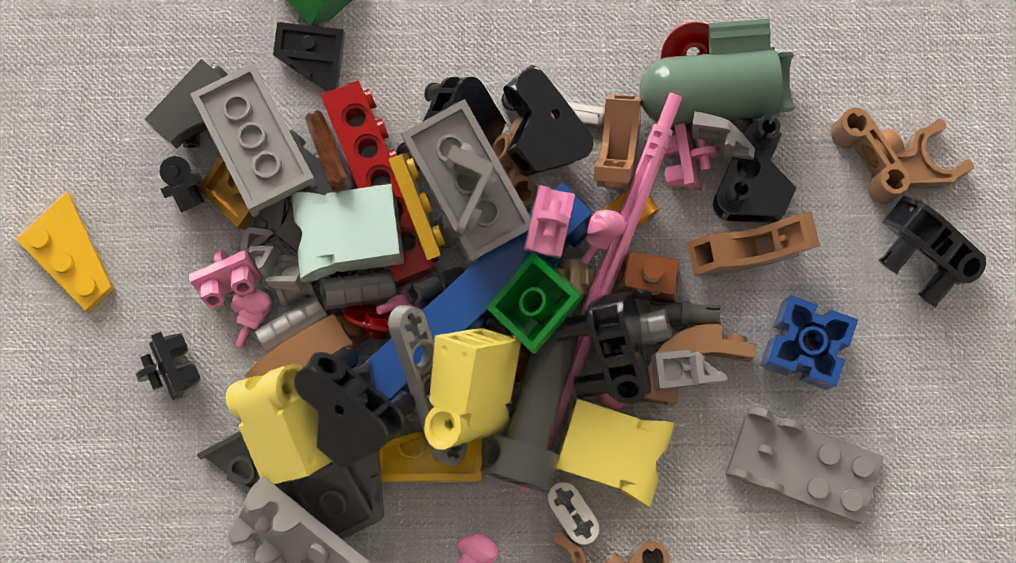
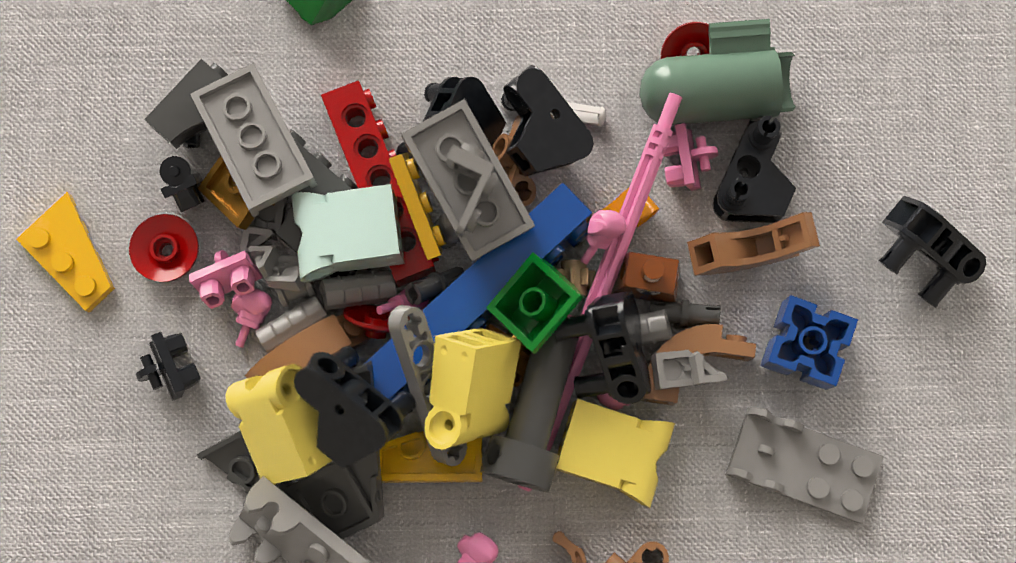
(152, 237): none -> red dish
(311, 52): black wing -> none
(327, 152): reddish brown axle -> none
(549, 222): bright pink hips -> none
(581, 509): white beam -> none
(619, 142): medium nougat arch -> none
(721, 130): light grey slope -> none
(888, 160): medium nougat piece -> none

